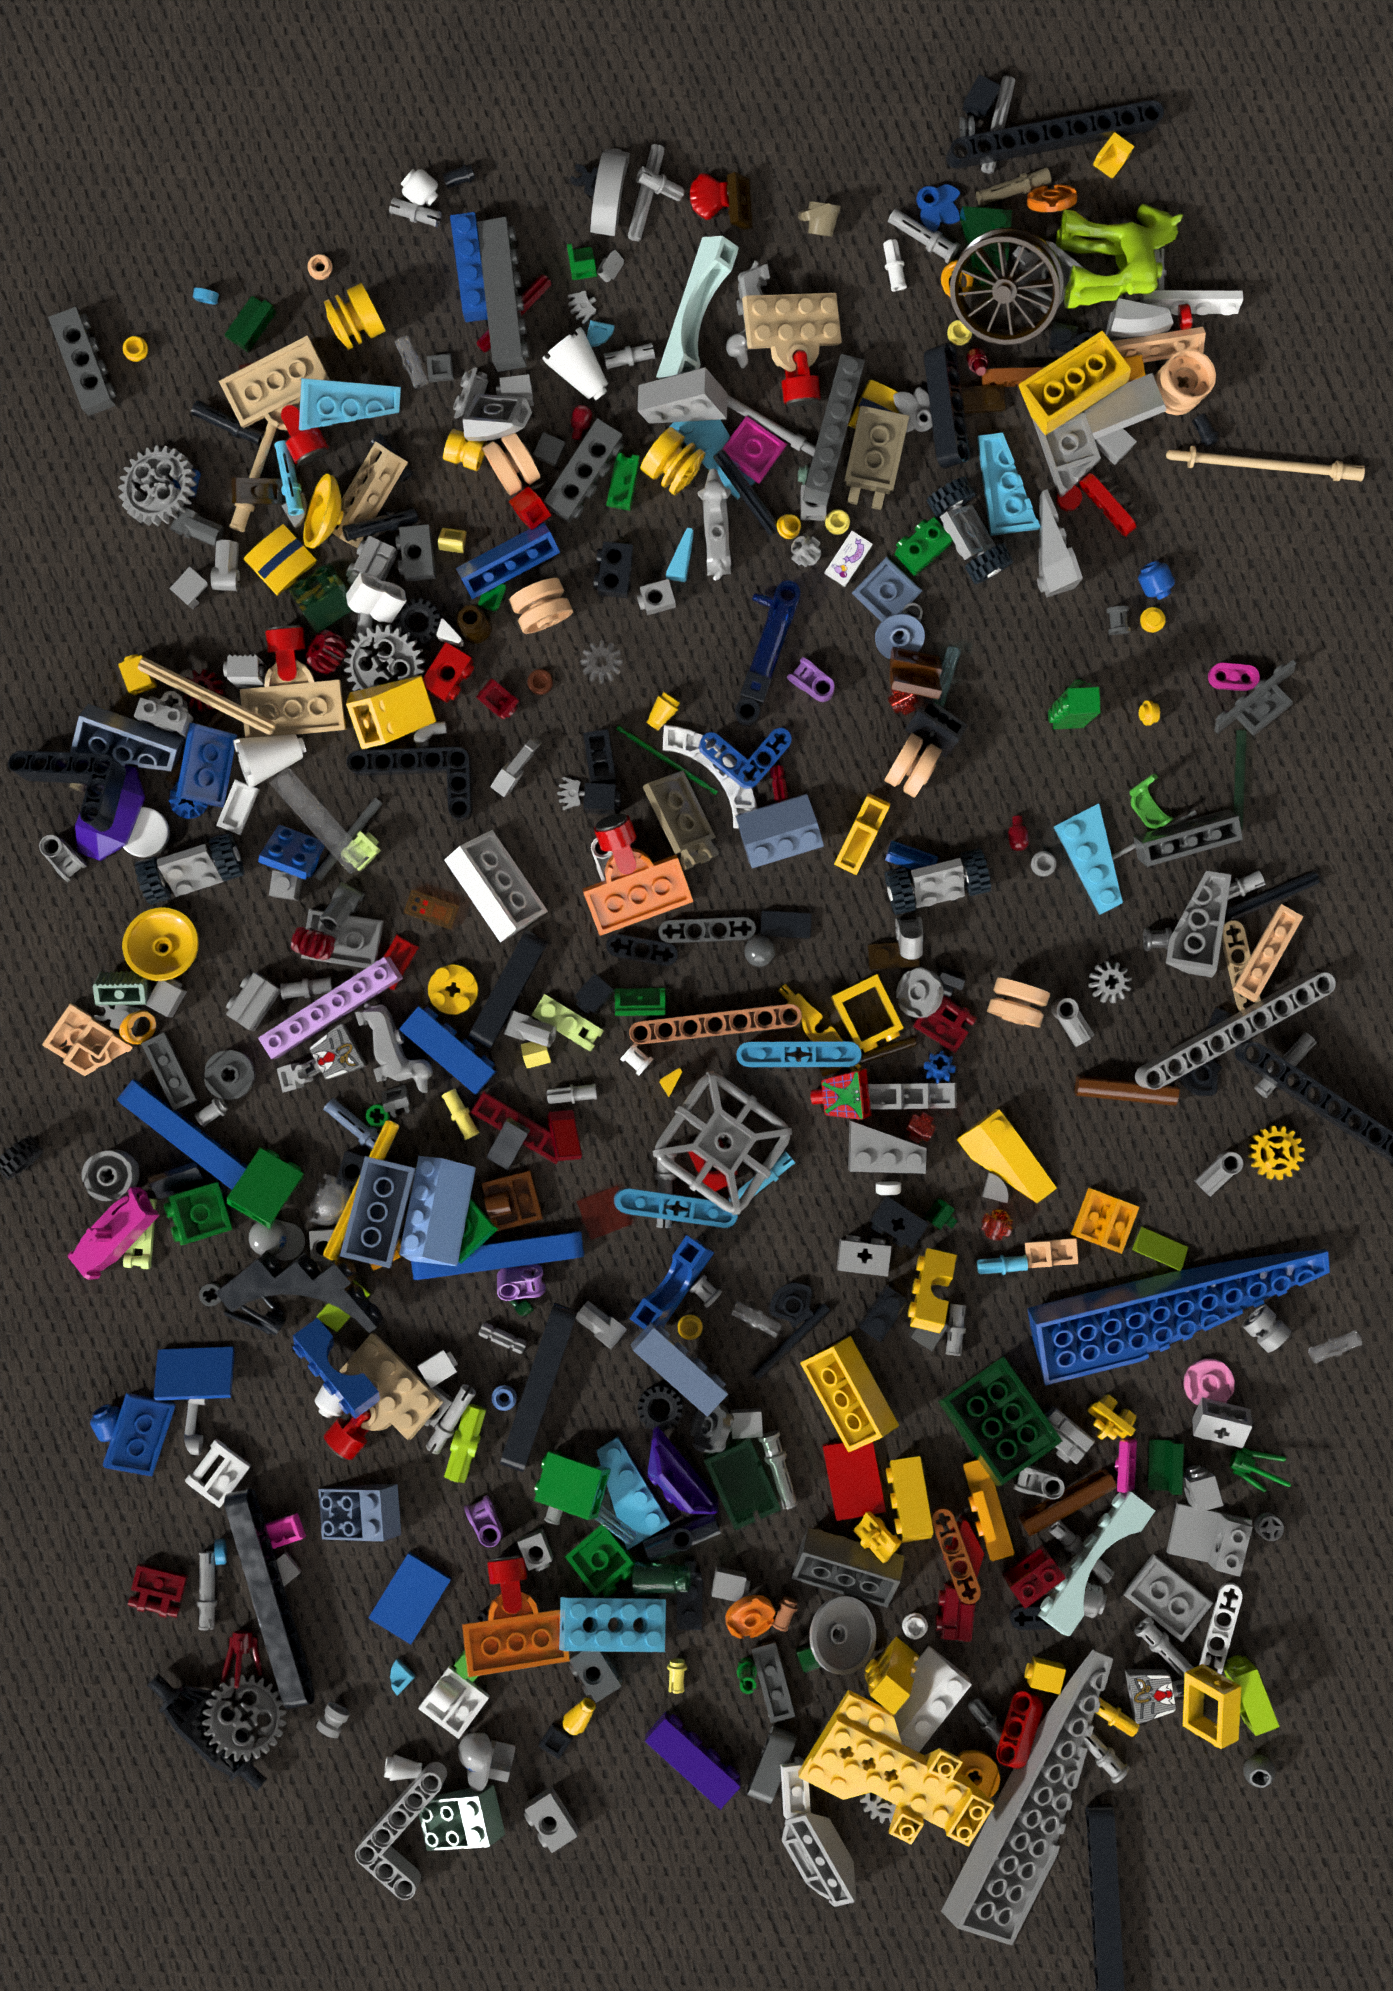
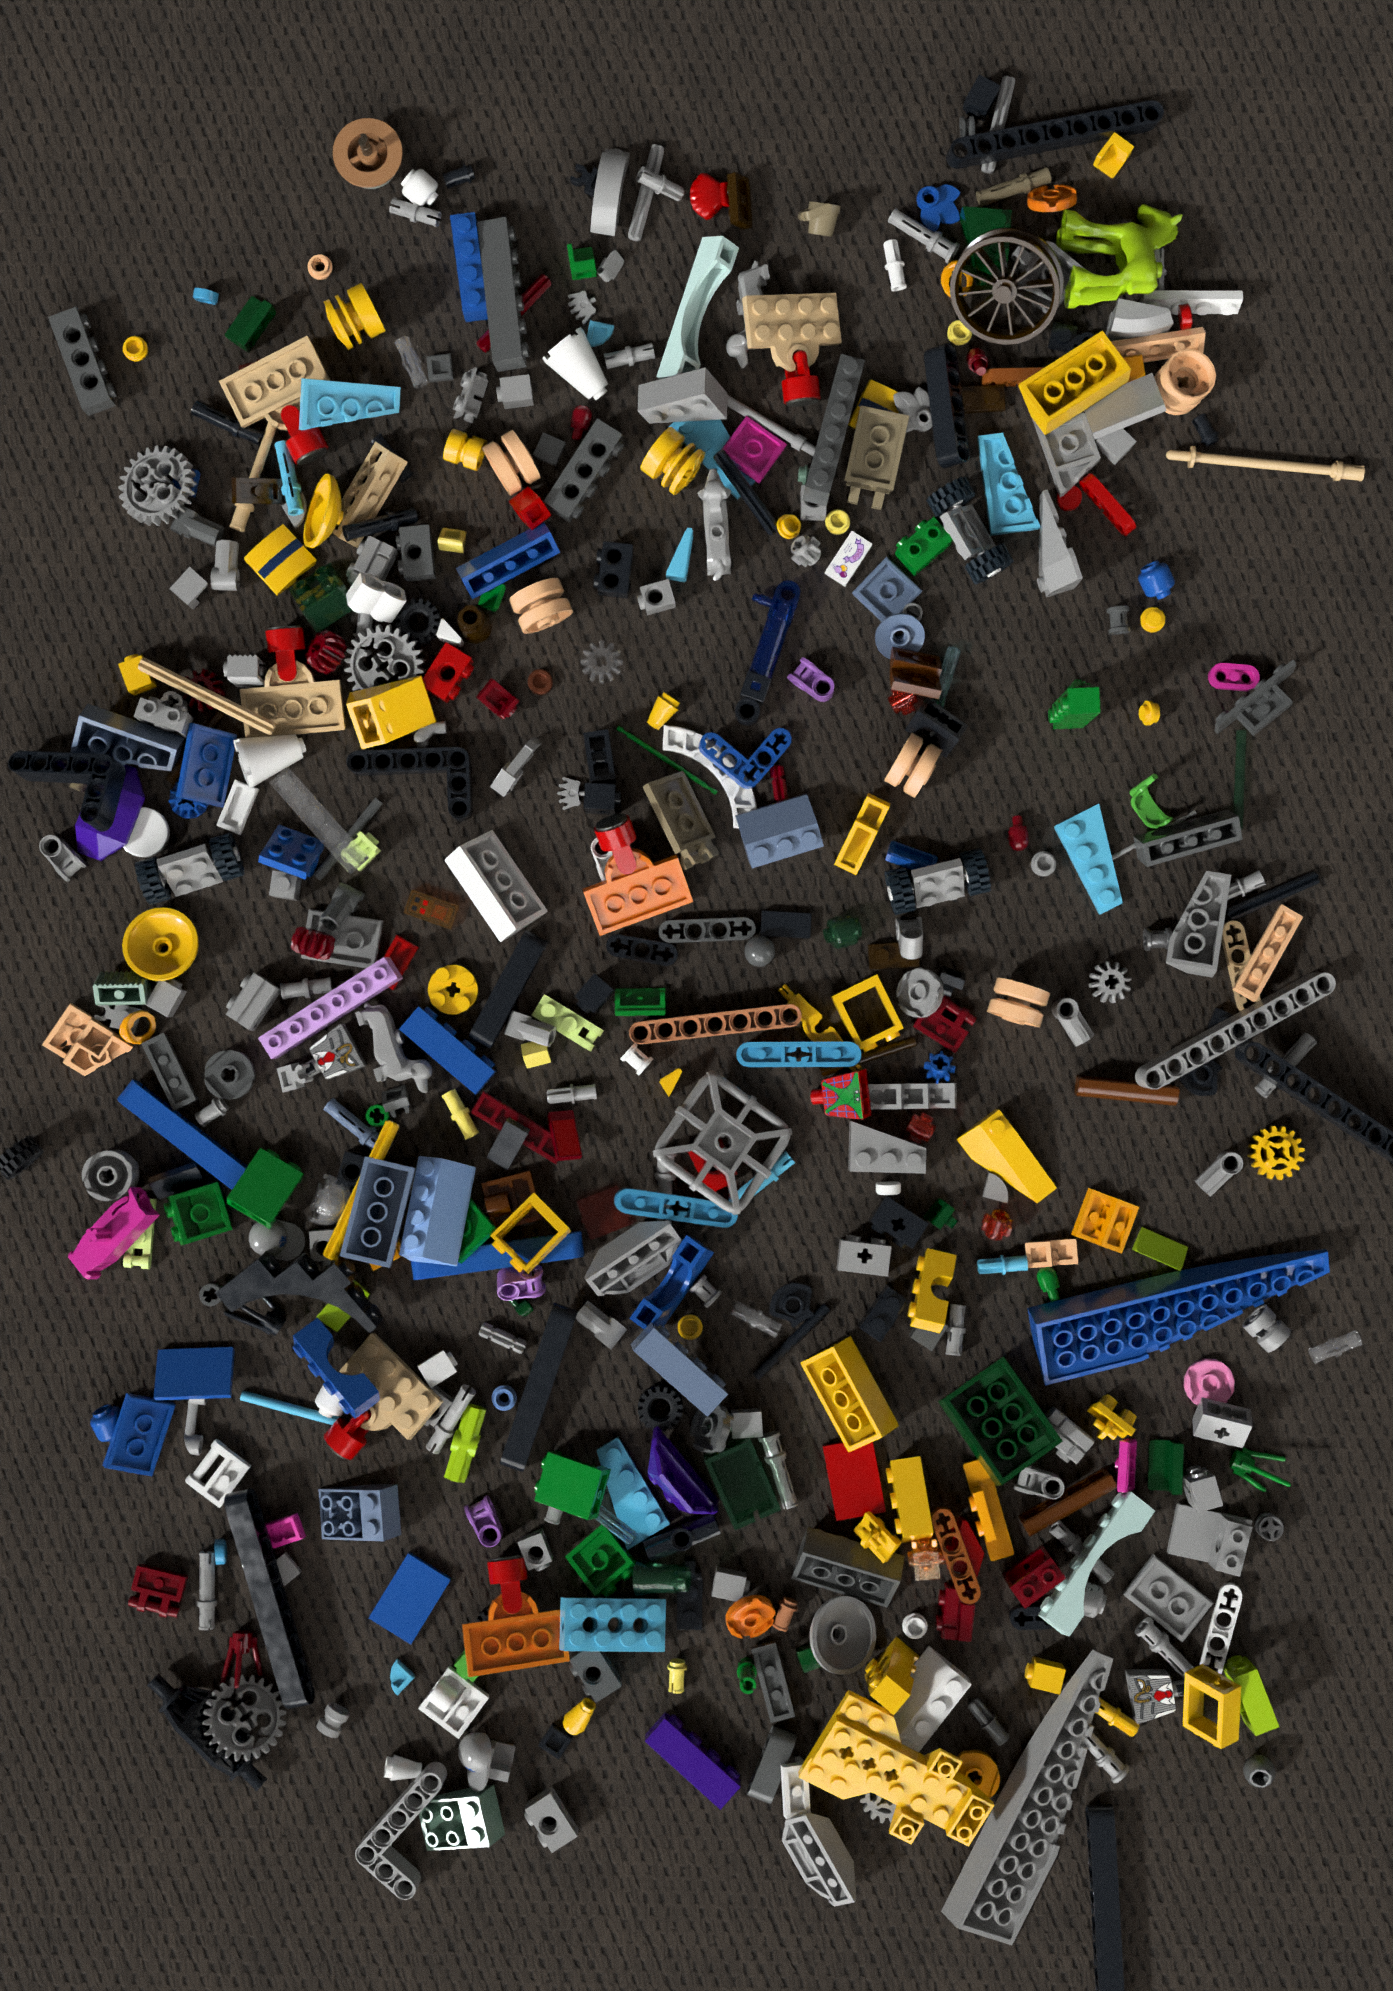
(286, 1407): none -> medium azure bar
(367, 153): none -> medium nougat piece
(495, 417): light grey slope -> none
(517, 1262): none -> yellow window
(623, 482): green hinge -> none
(633, 1258): none -> light grey wedge
(842, 931): none -> clear green head
(925, 1559): none -> clear orange brick
(1010, 1739): red beam -> none
(1049, 1282): none -> green cylinder

